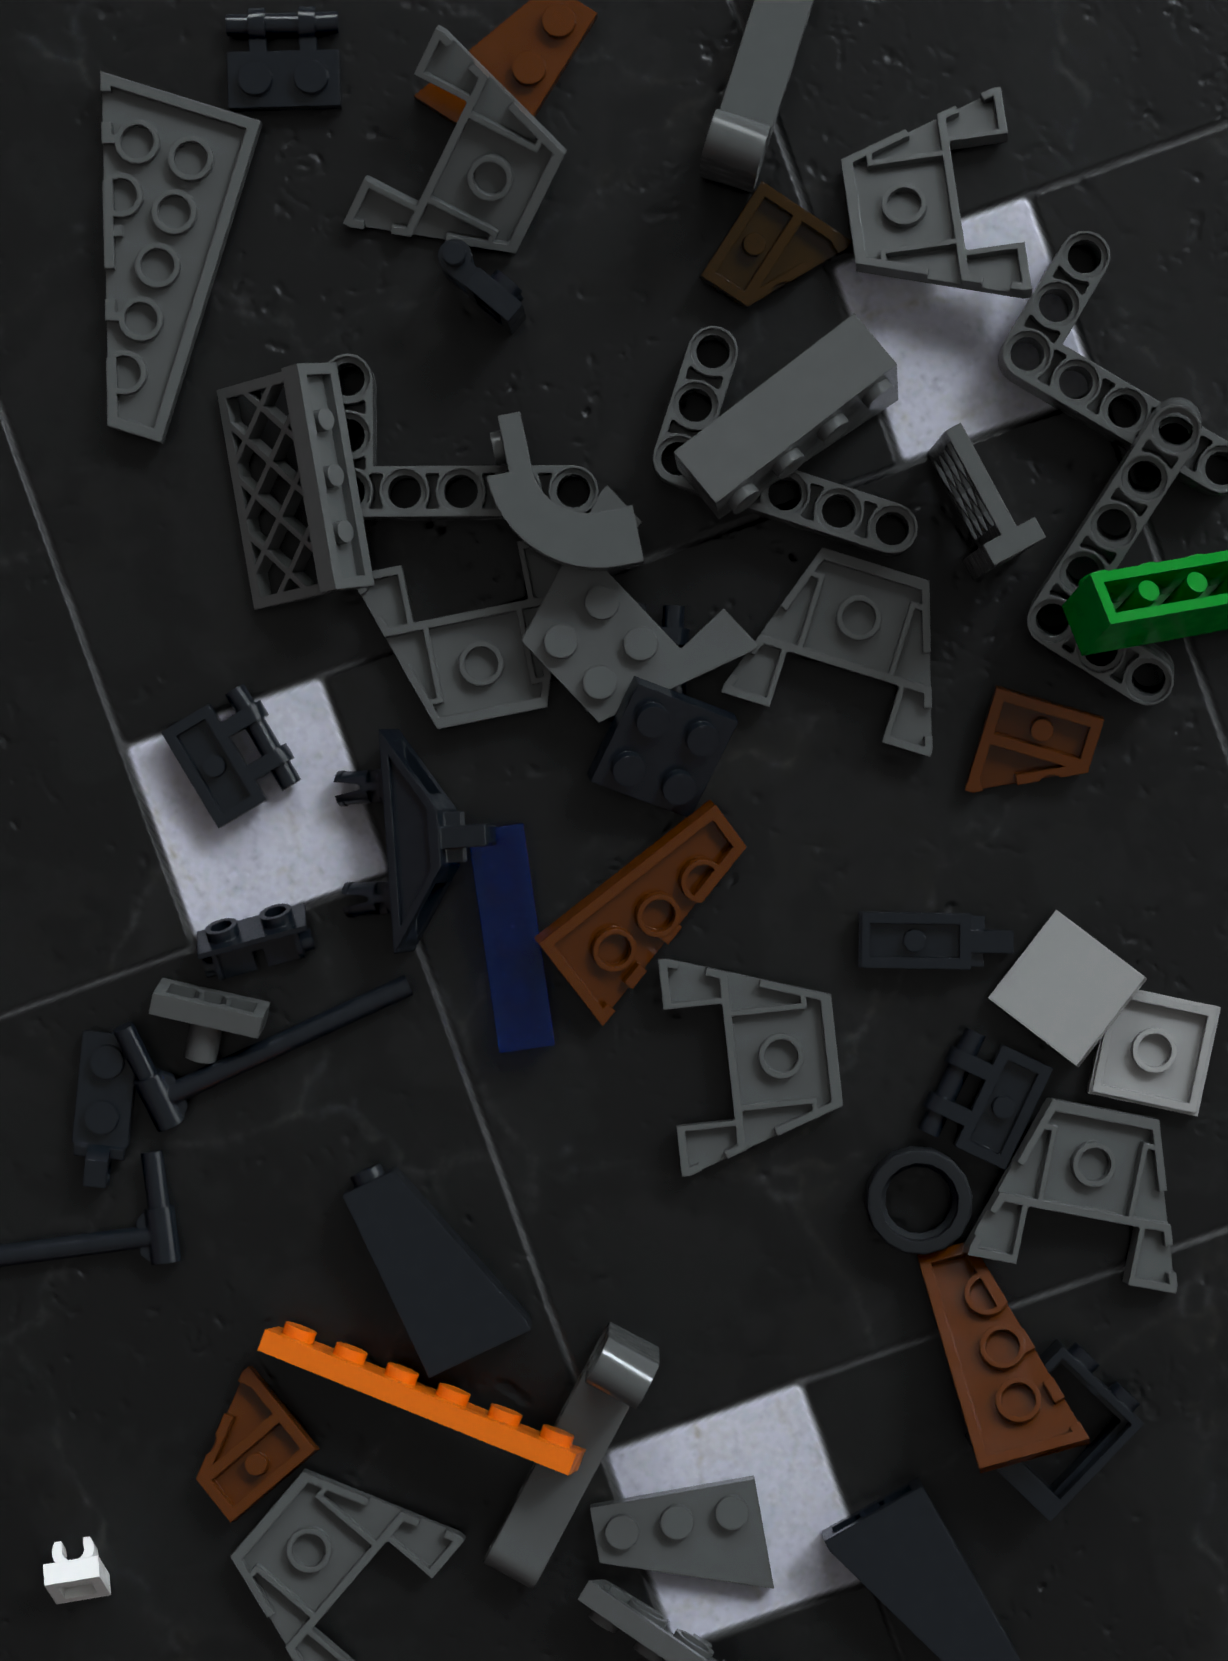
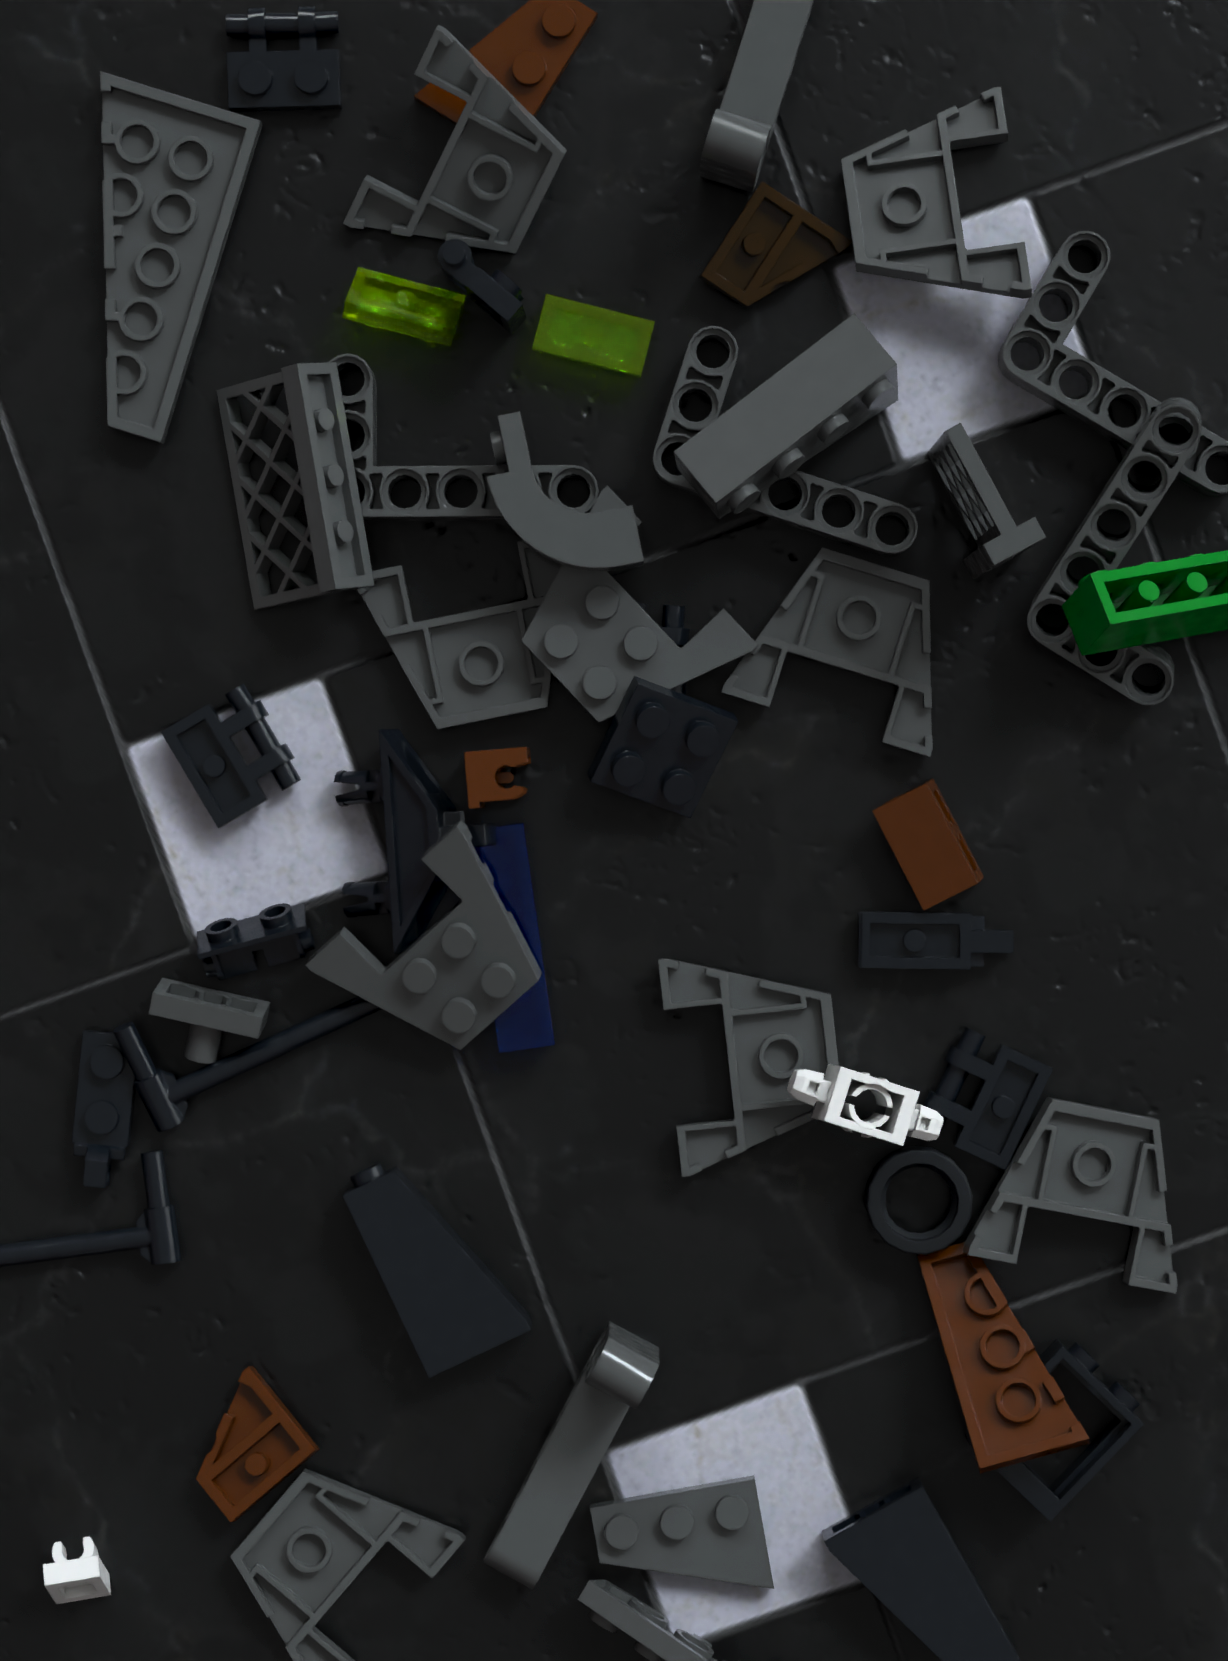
(404, 306): none -> clear neon green plate
(443, 1405): orange plate -> none
(456, 971): none -> dark grey wing
(485, 775): none -> reddish brown hinge
(593, 335): none -> clear neon green plate
(628, 918): reddish brown wing -> none
(901, 1115): none -> white piece
(928, 844): none -> reddish brown hinge
(1031, 740): reddish brown wing -> none
(1067, 988): light grey tile -> none
(1156, 1053): light grey tile -> none

